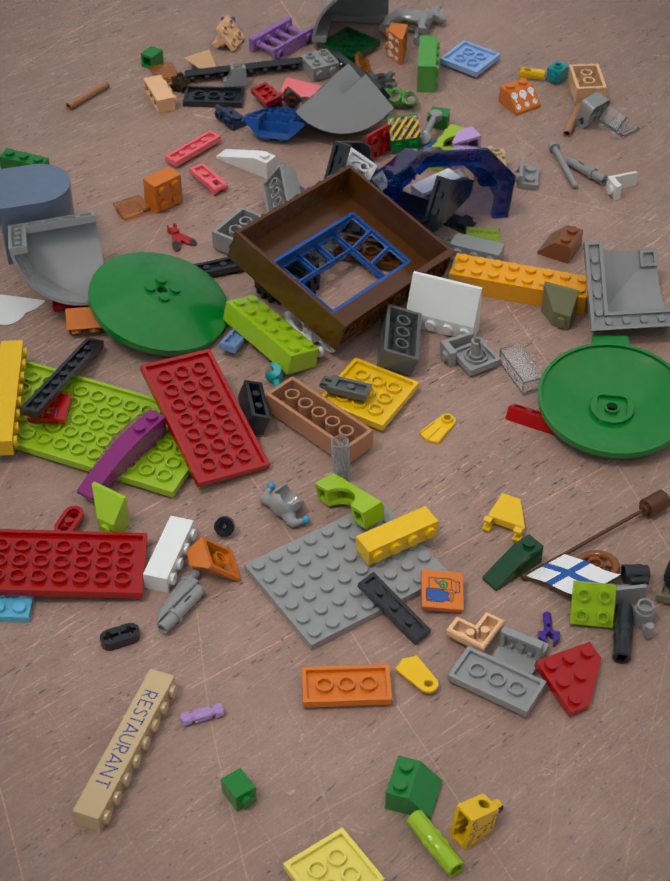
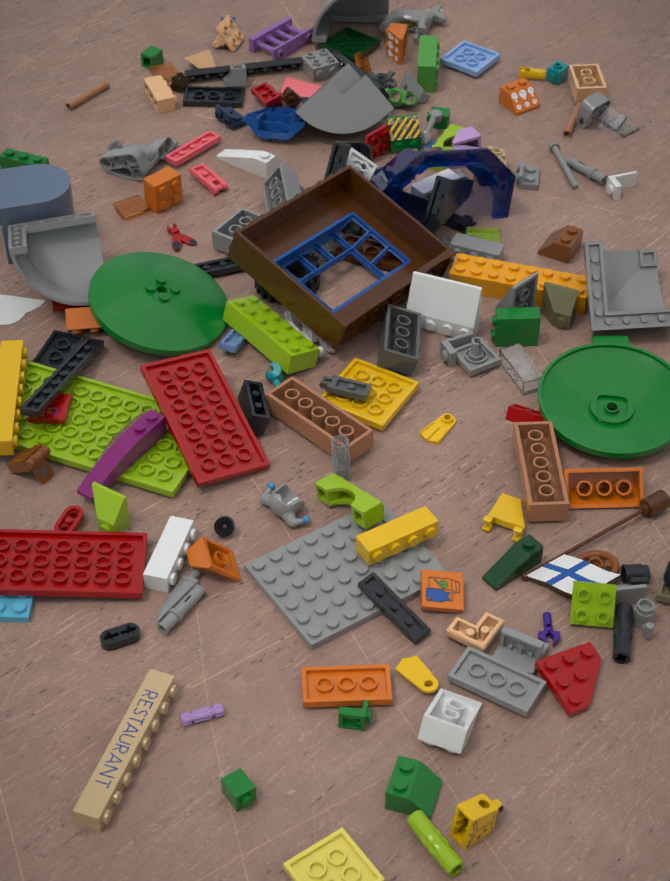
(32, 459): none -> dark orange piece
(58, 348): none -> black tile
(135, 160): none -> light grey panel
(354, 718): none -> green bracket
(413, 86): none -> light grey piece
(449, 721): none -> white slope
(516, 326): none -> green brick
(521, 294): none -> light grey slope
(540, 471): none -> nougat brick
(604, 487): none -> orange slope

